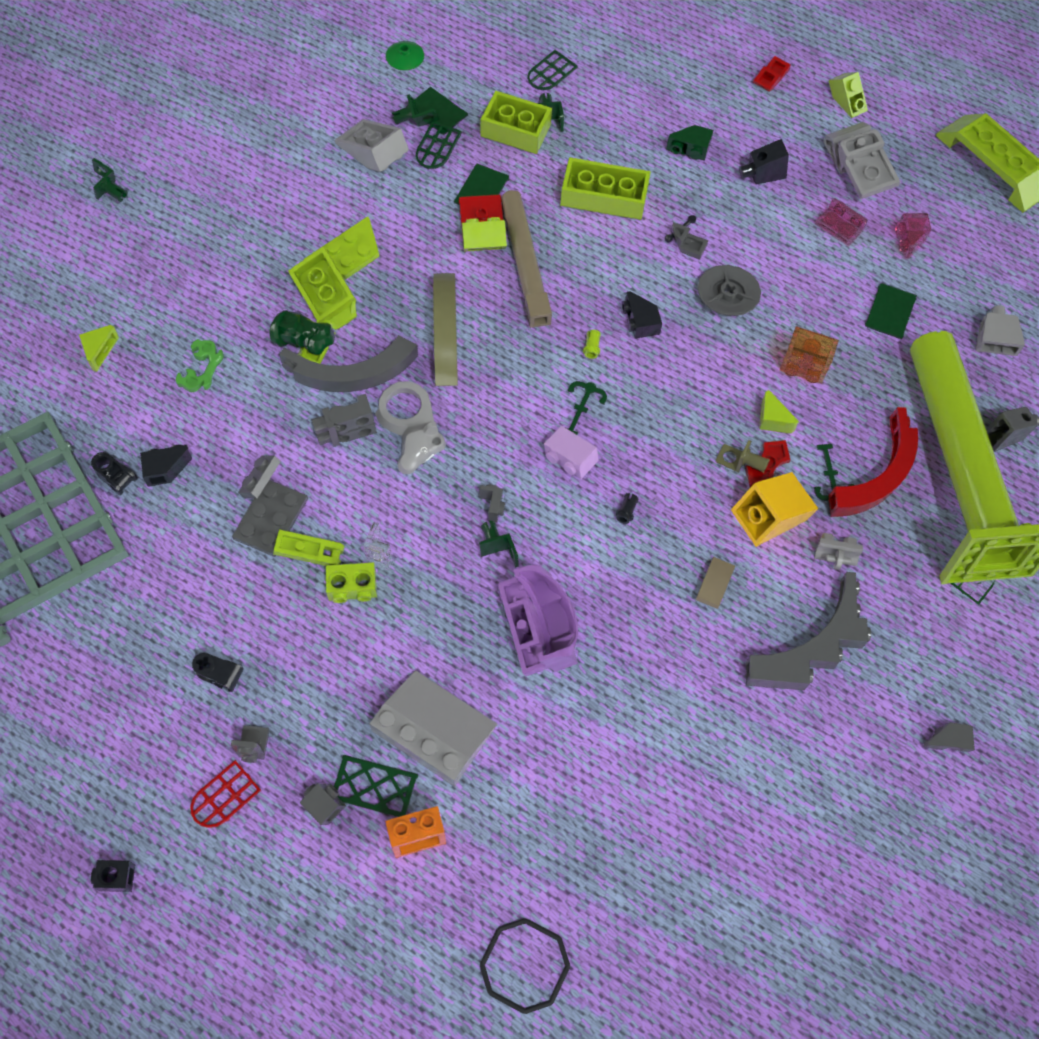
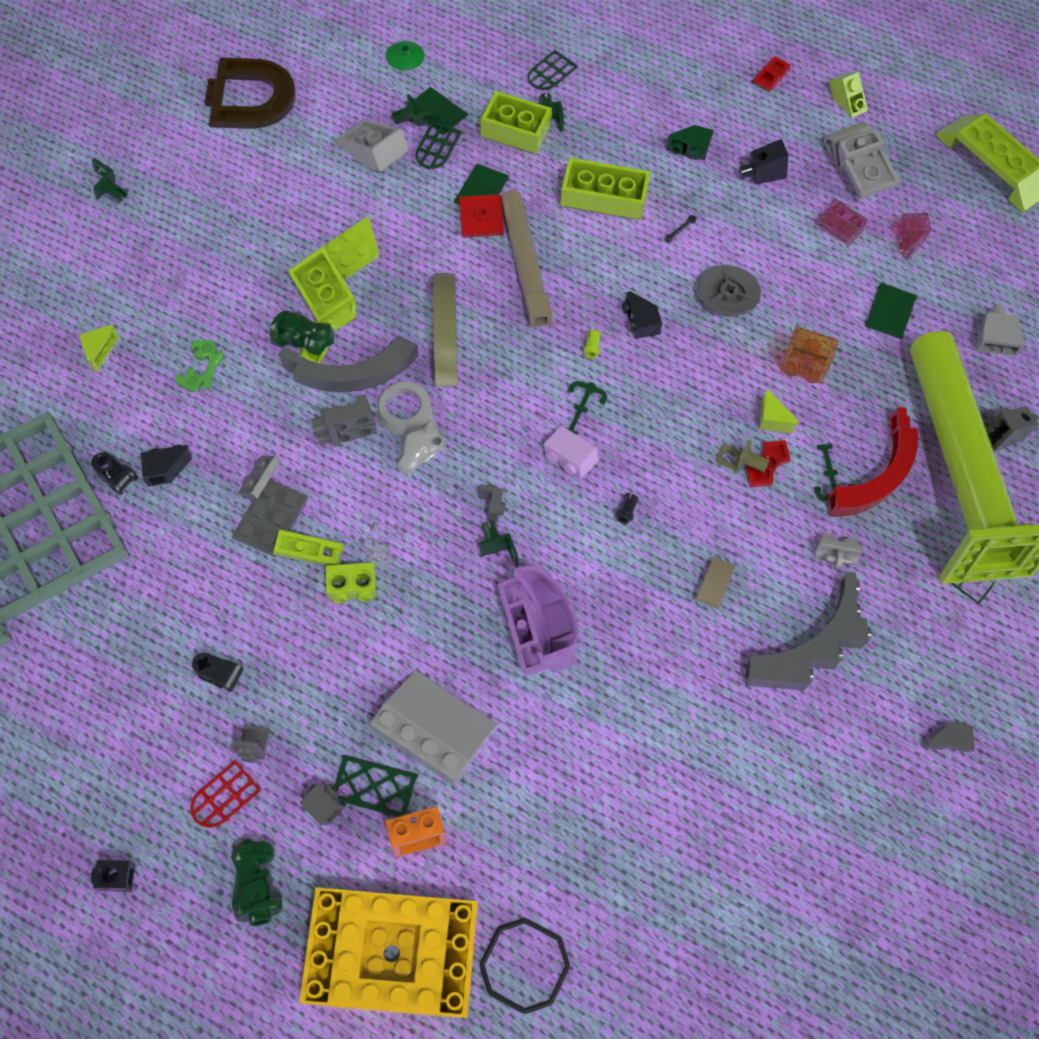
(250, 116): none -> dark brown piece
(252, 890): none -> dark green animal
(348, 947): none -> yellow slope
(484, 235): lime hinge -> none
(688, 243): dark grey slope -> none
(773, 507): yellow slope -> none

